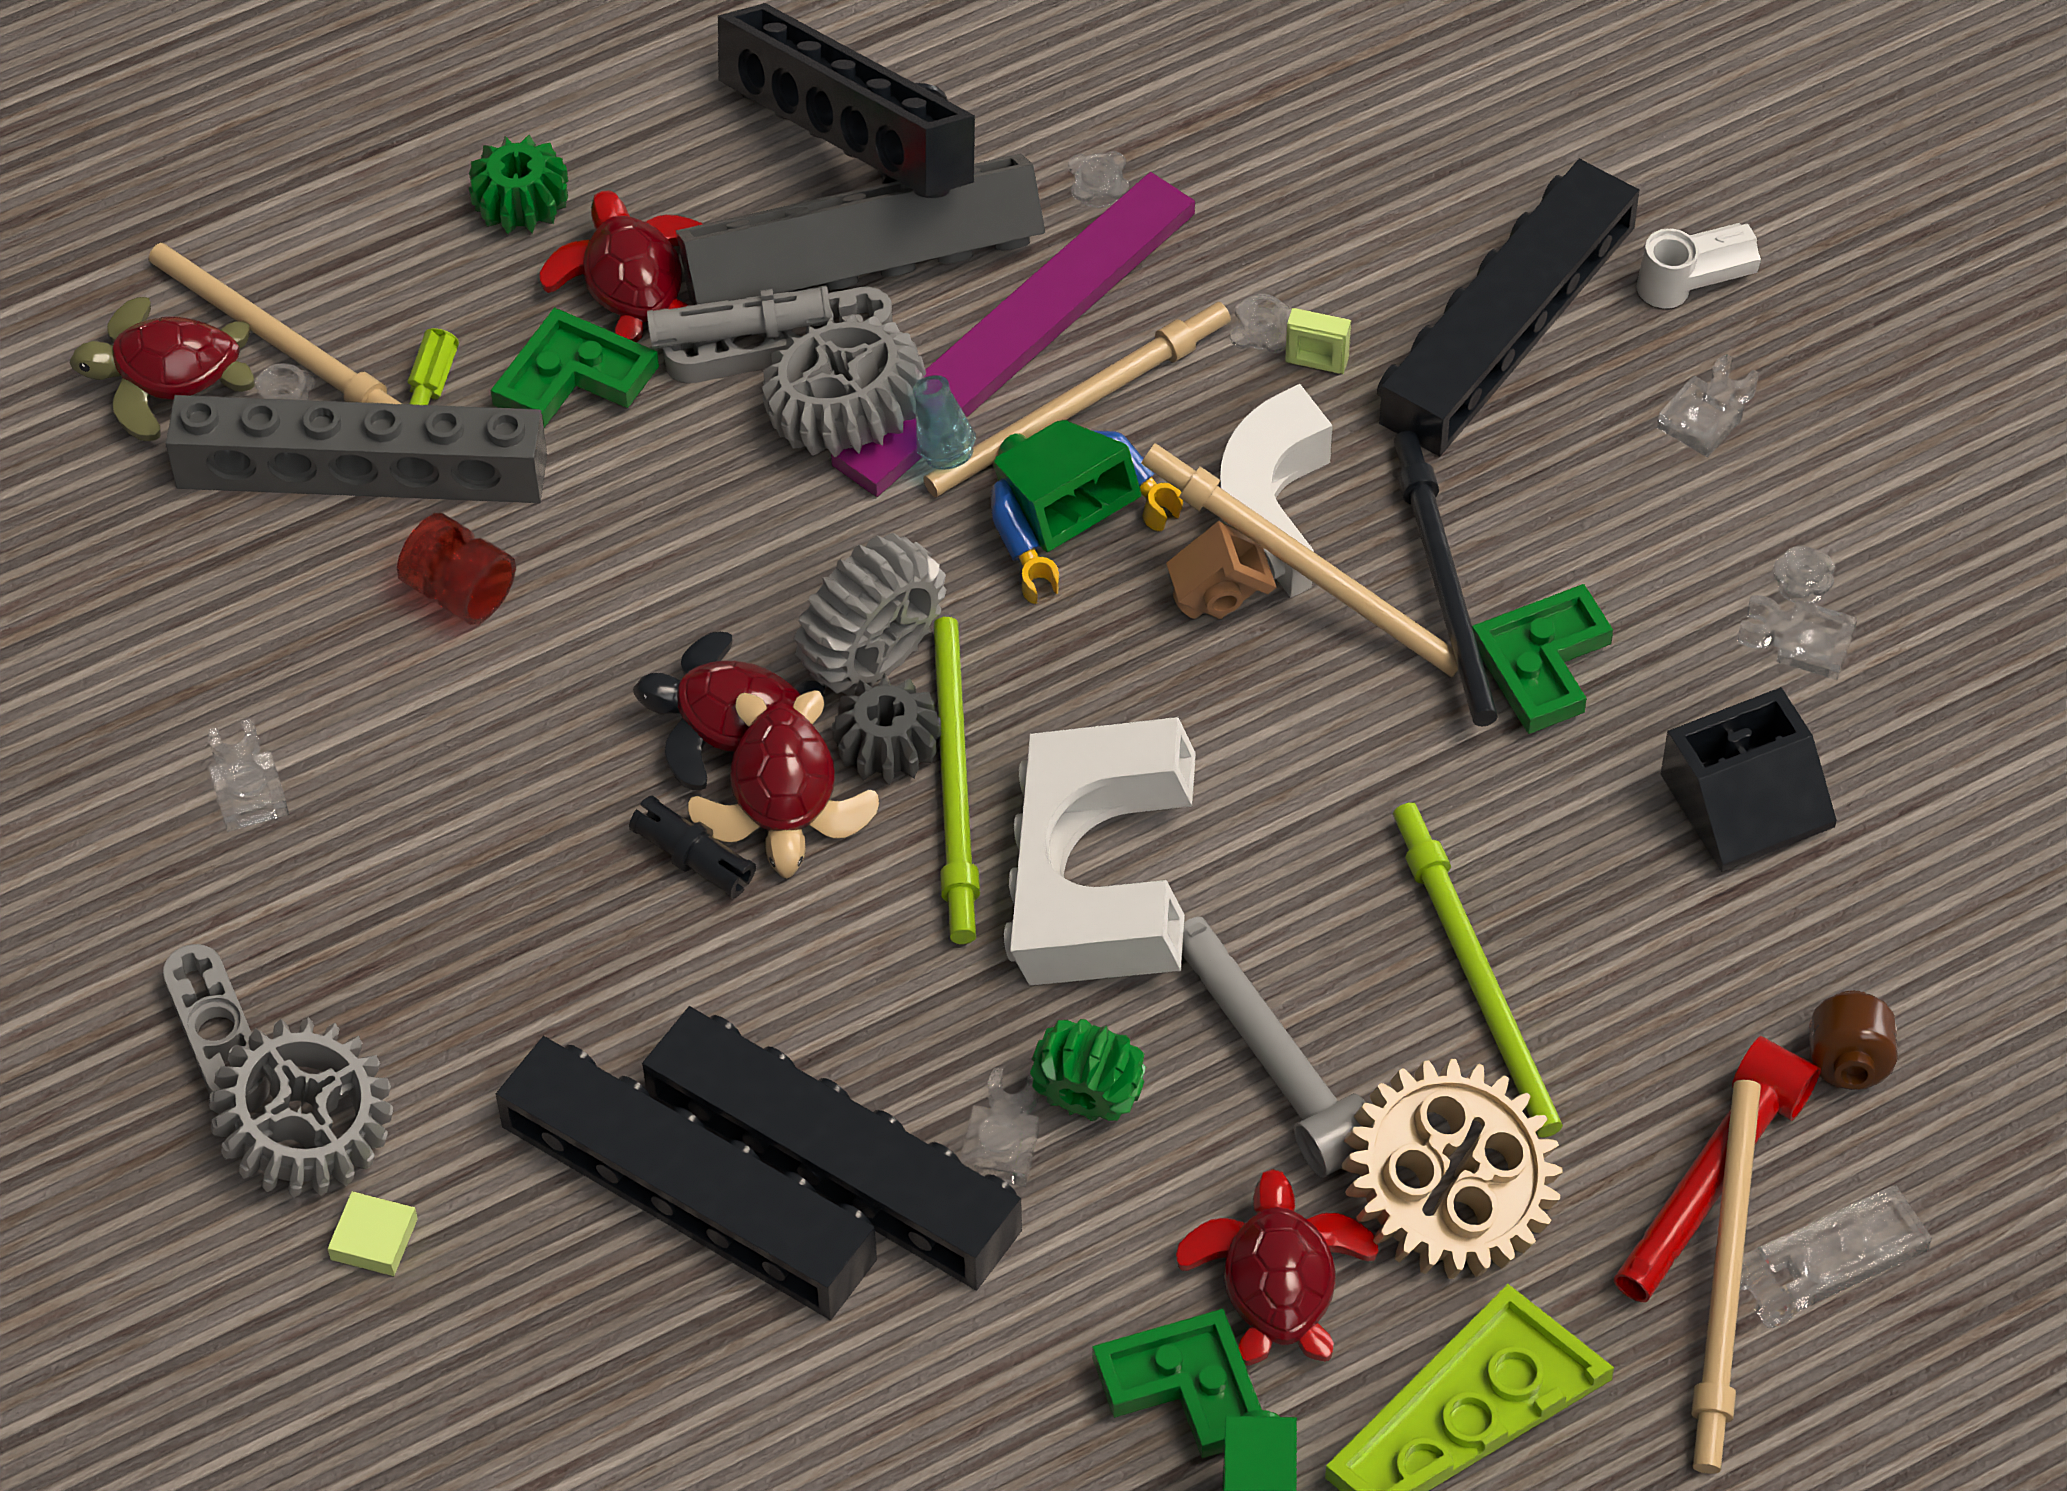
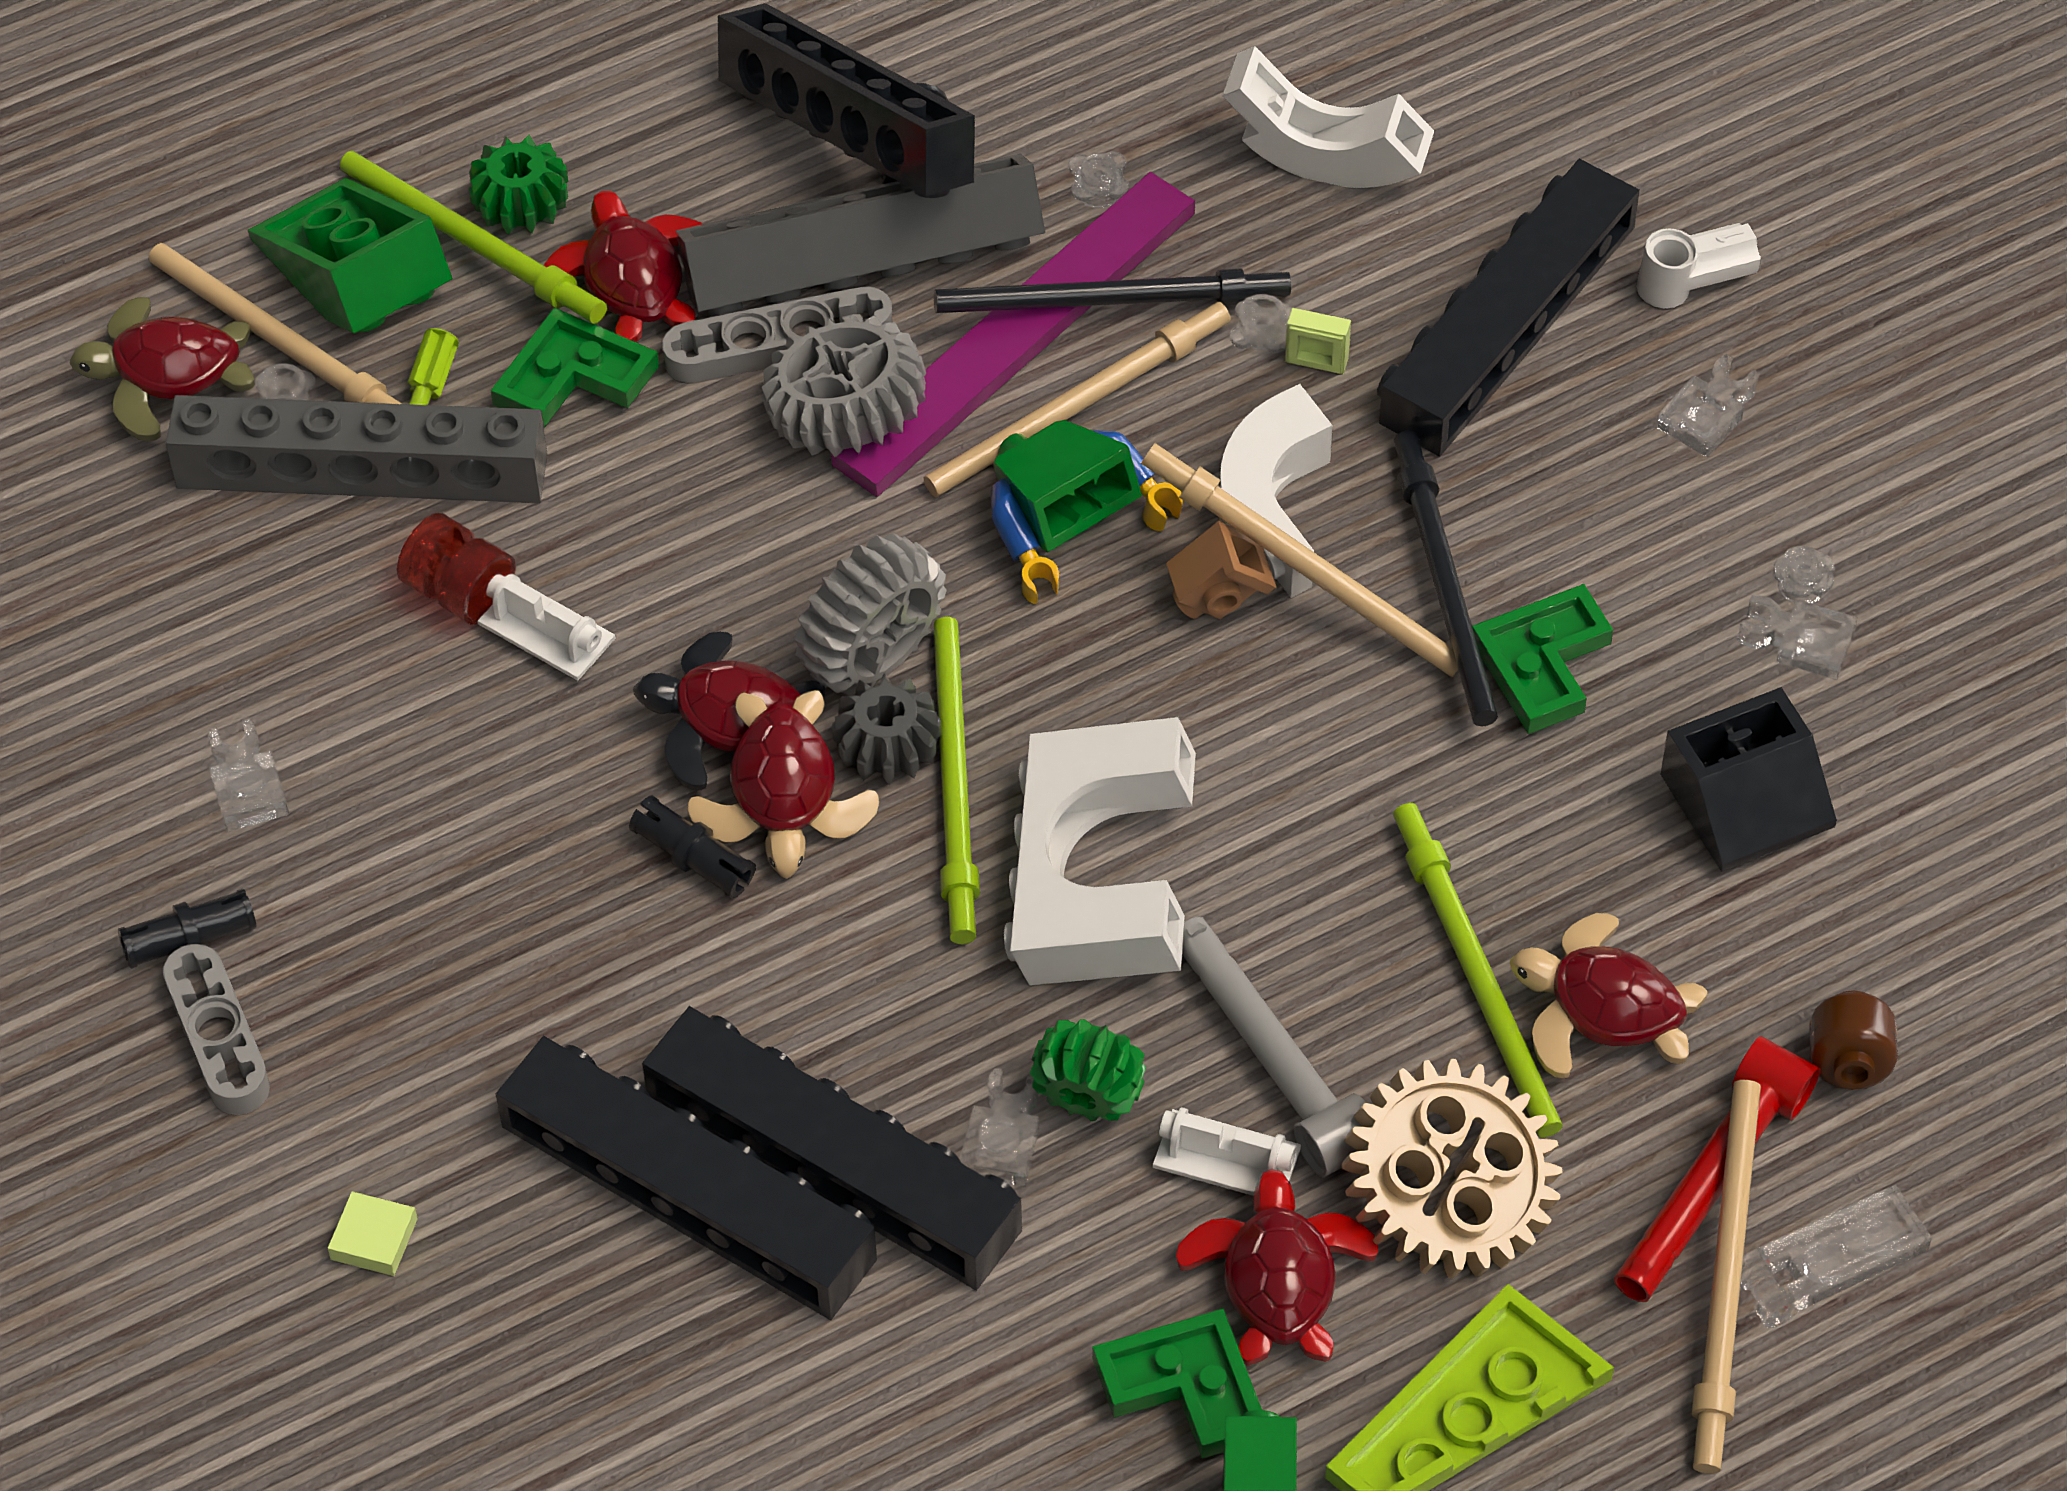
(186, 927): none -> black pin
(340, 1076): light grey gear -> none
(355, 254): none -> green slope
(543, 626): none -> white hinge
(549, 282): none -> lime bar
(739, 317): light grey pin -> none
(942, 428): clear light blue cone -> none
(1220, 1151): none -> white hinge
(1227, 287): none -> black bar
(1322, 141): none -> white arch
(1604, 996): none -> animal

